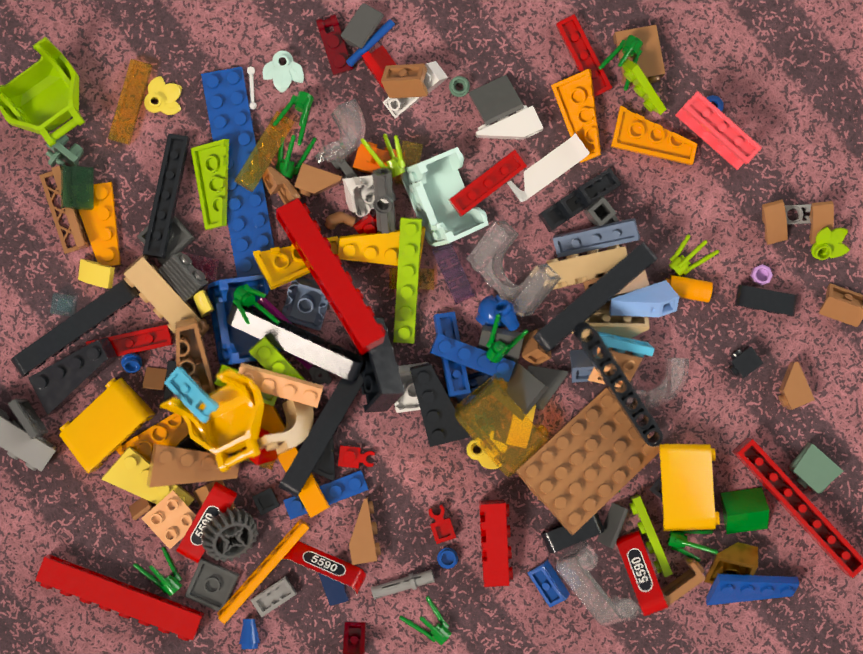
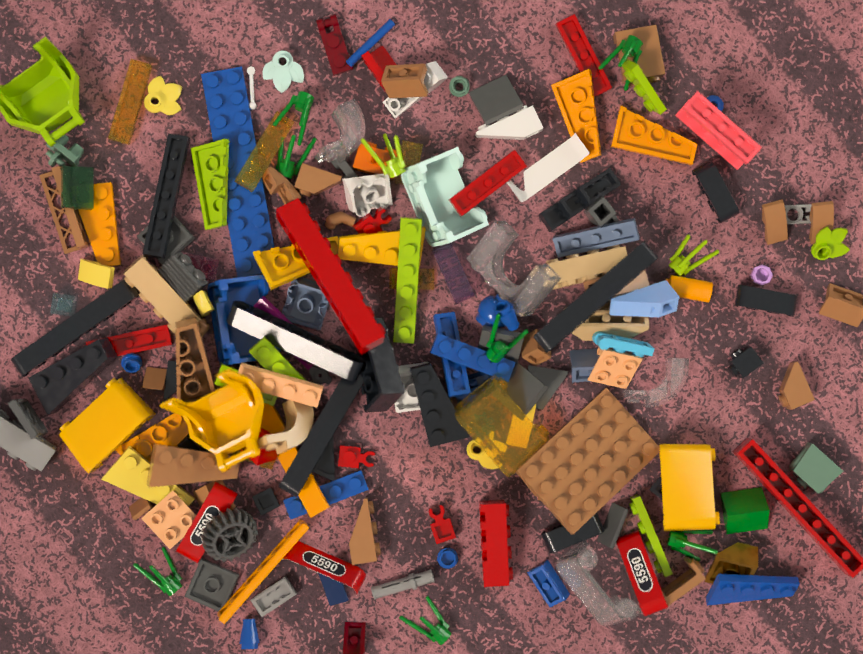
(120, 597): red brick -> none
(191, 394): medium azure plate -> none
(245, 297): green plant -> none
(361, 26): dark grey slope -> none
(384, 190): dark grey piece -> none
(613, 376): black beam -> none
(714, 187): none -> black beam

